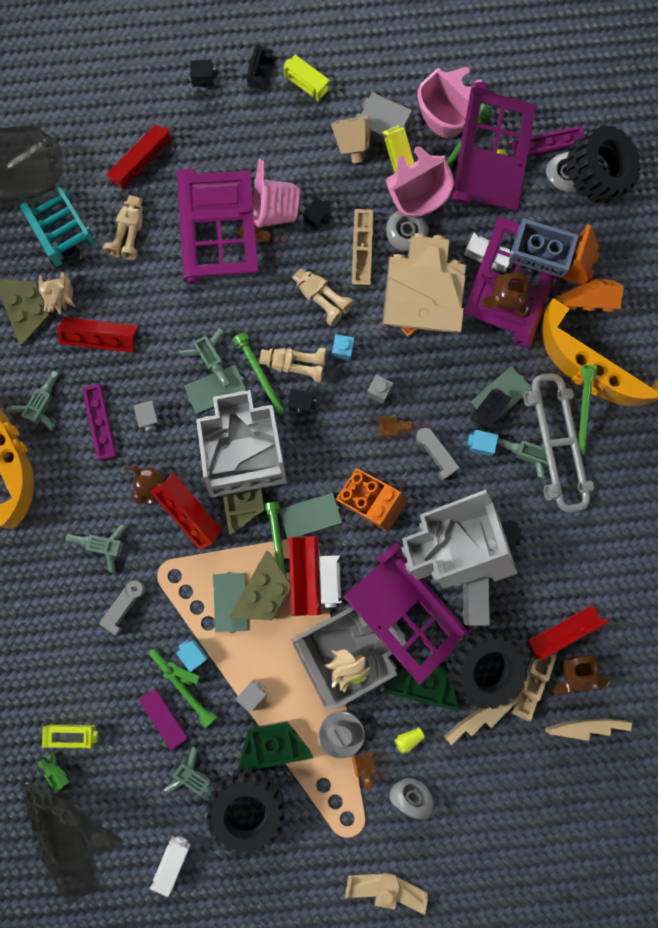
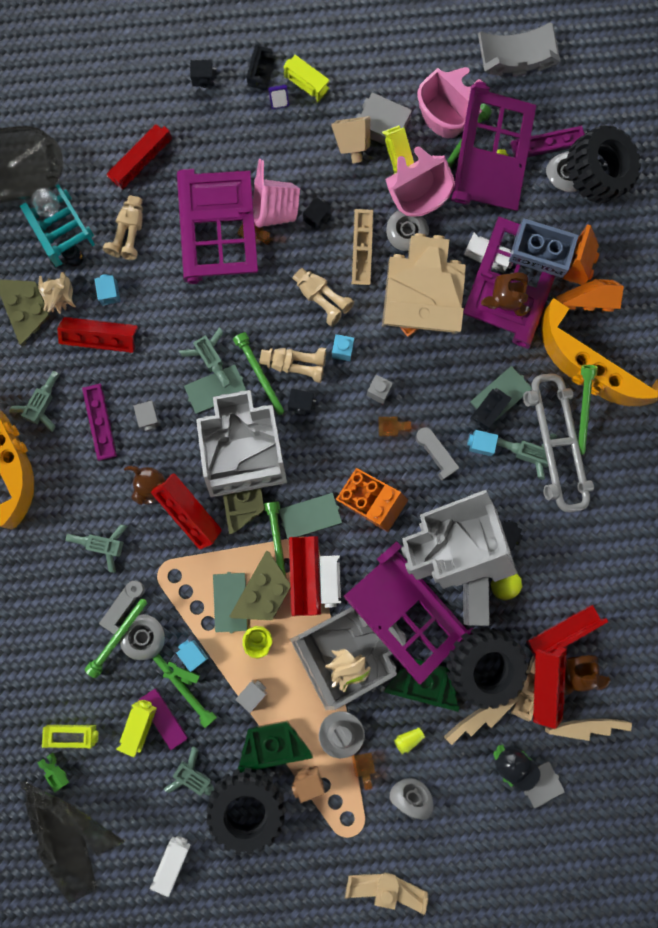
(45, 202): none -> clear head
(95, 667): none -> bright green piece
(107, 289): none -> medium azure brick
(137, 727): none -> neon yellow window
(143, 638): none -> light grey hat
(257, 642): none -> neon yellow hair
(278, 96): none -> slope
(308, 784): none -> medium nougat brick
(507, 588): none -> neon yellow hair
(516, 768): none -> black hair
(520, 51): none -> light grey panel
(547, 786): none -> light grey piece
(549, 687): none -> red panel

